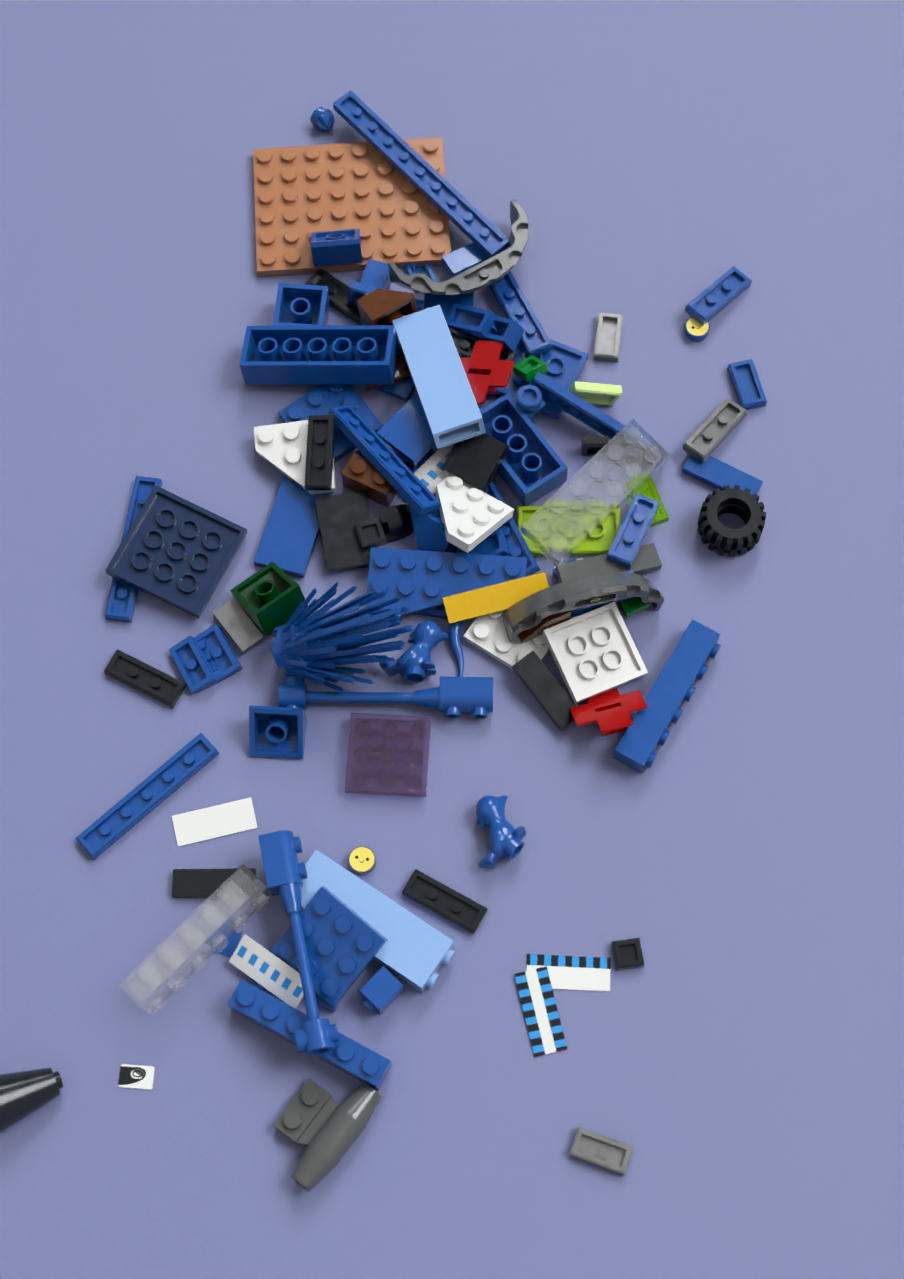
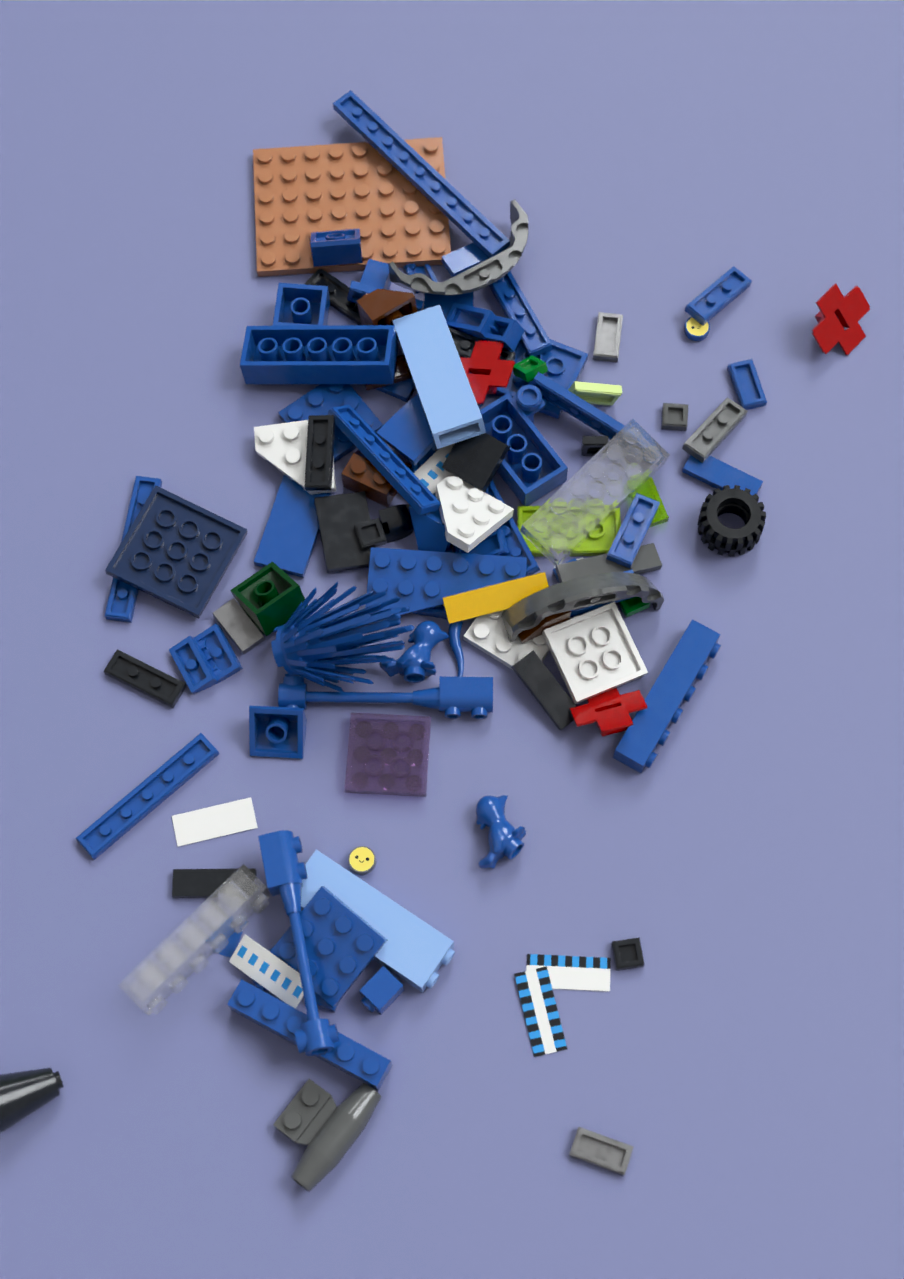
(136, 1076): sticker -> none
(322, 119): blue plate -> none
(444, 901): black tile -> none
(674, 416): none -> dark grey tile
(840, 312): none -> red piece

